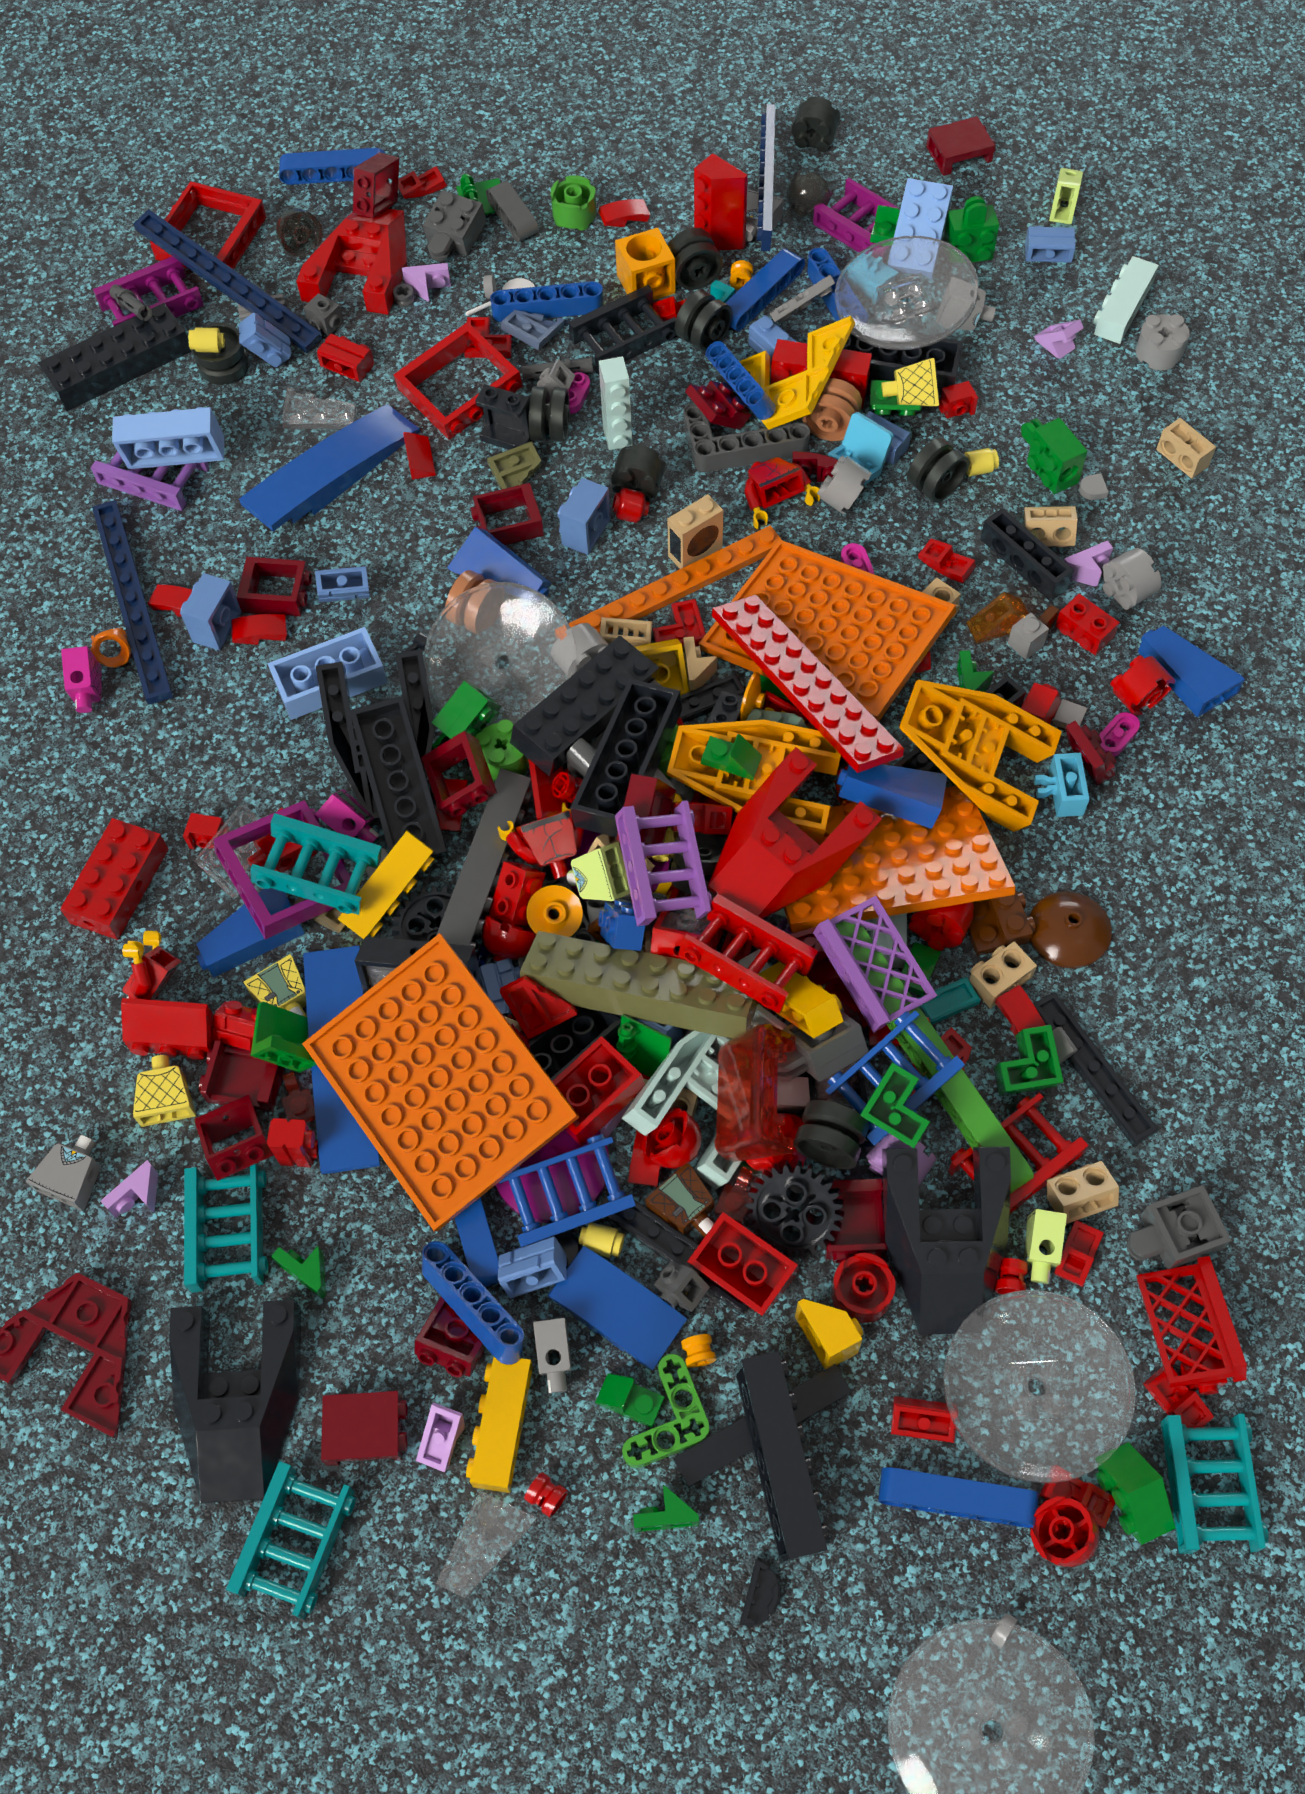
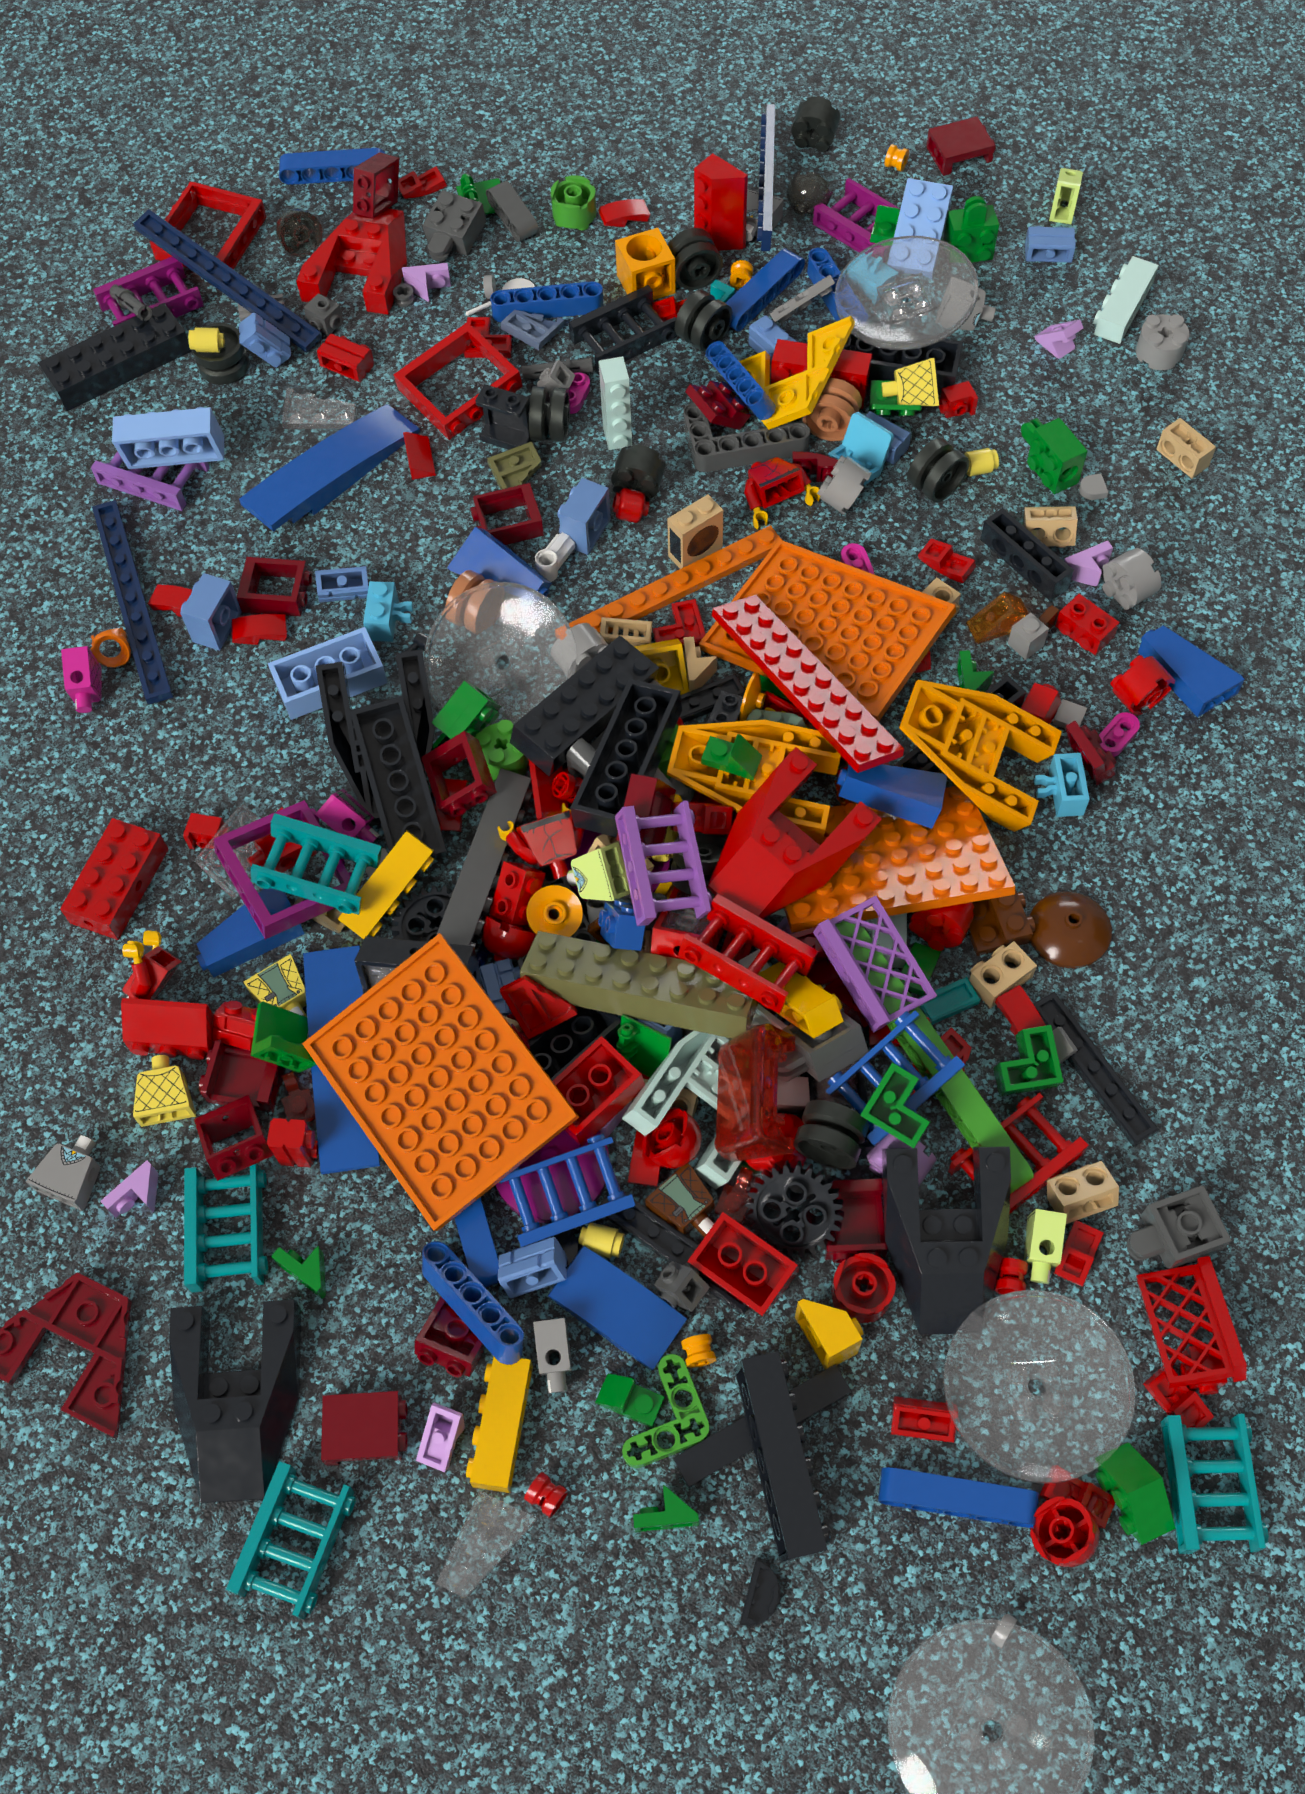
(383, 611): none -> medium azure brick
(553, 556): none -> white piece
(896, 157): none -> light orange wheel

